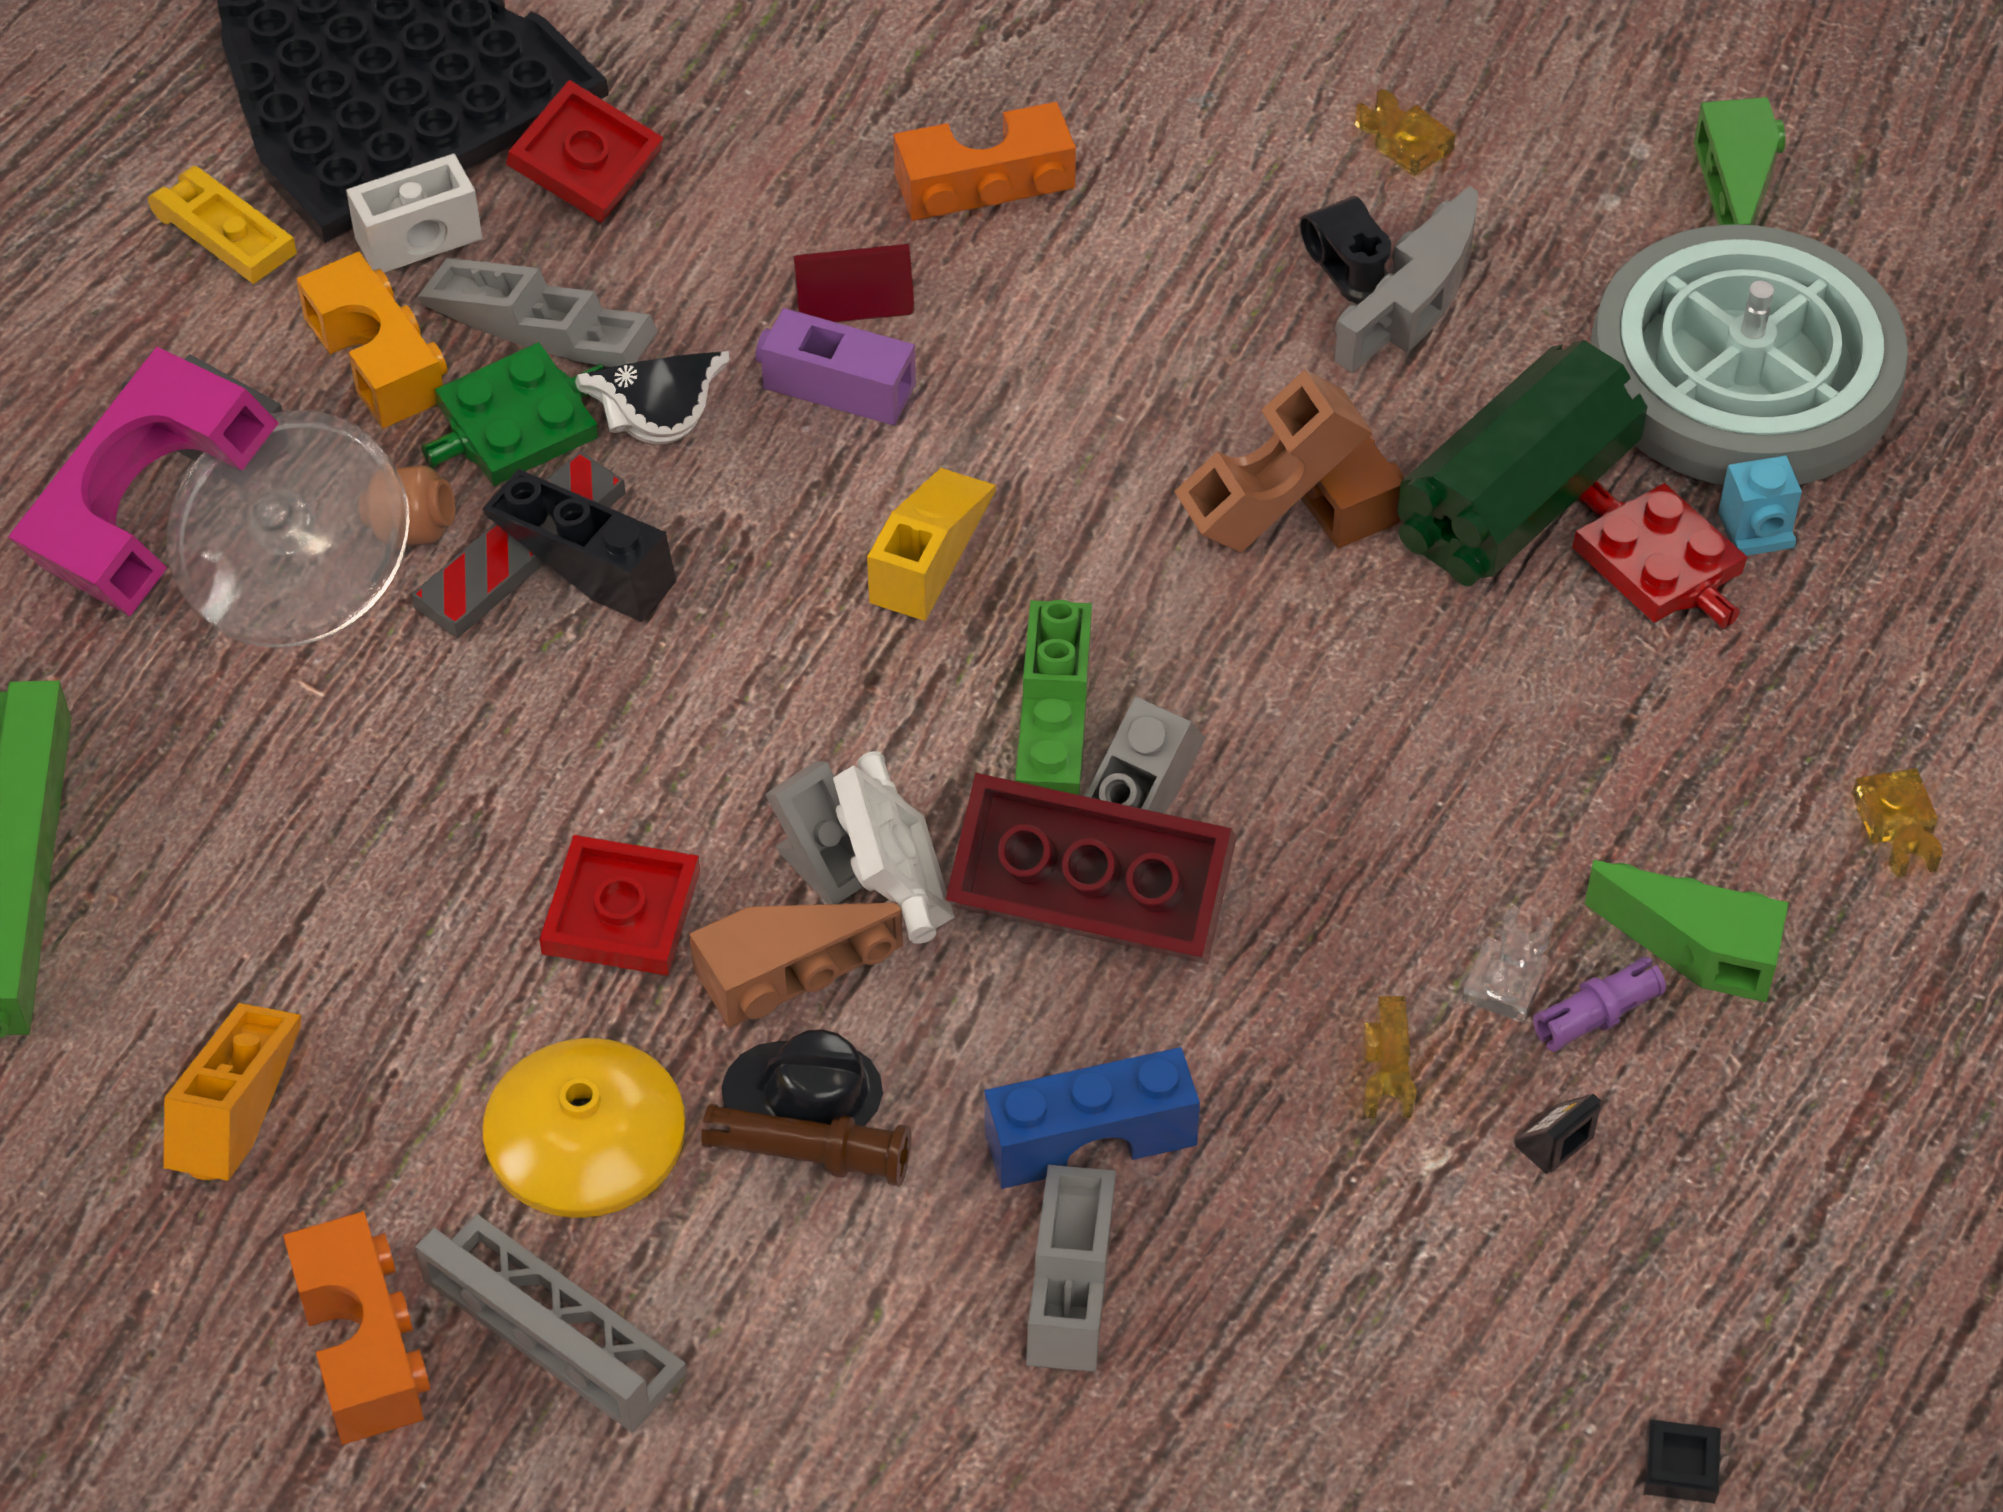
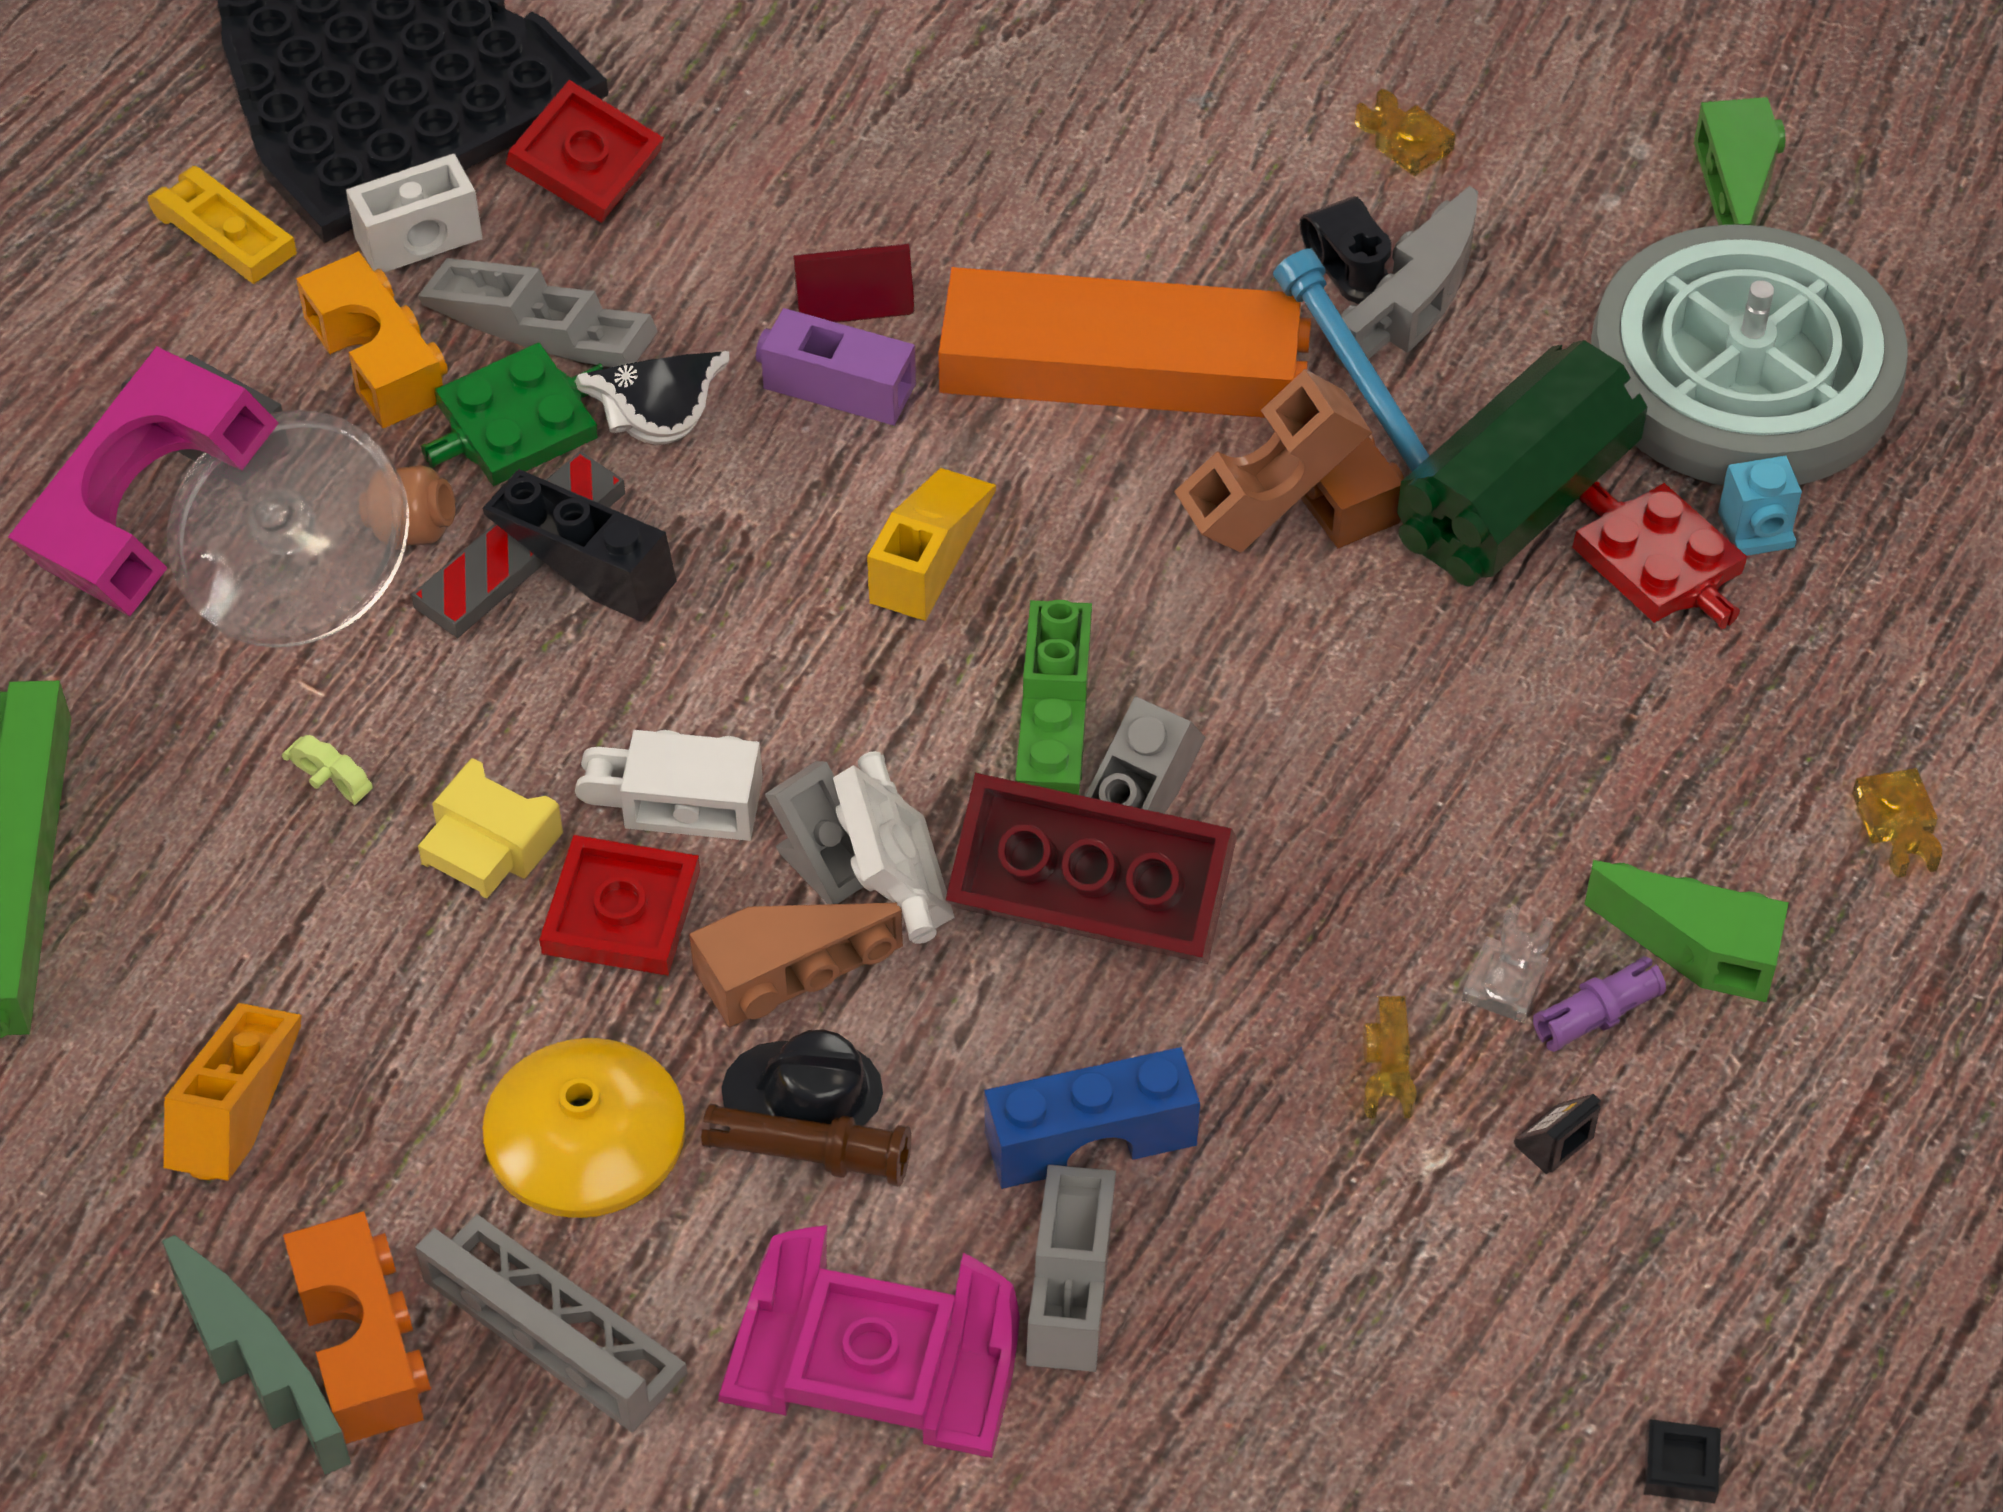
(248, 1342): none -> sand green slope
(325, 762): none -> yellowish green piece
(488, 831): none -> light yellow piece
(677, 783): none -> white brick
(876, 1346): none -> dark pink piece
(947, 178): orange arch -> none
(1119, 342): none -> orange brick
(1303, 278): none -> dark azure piece

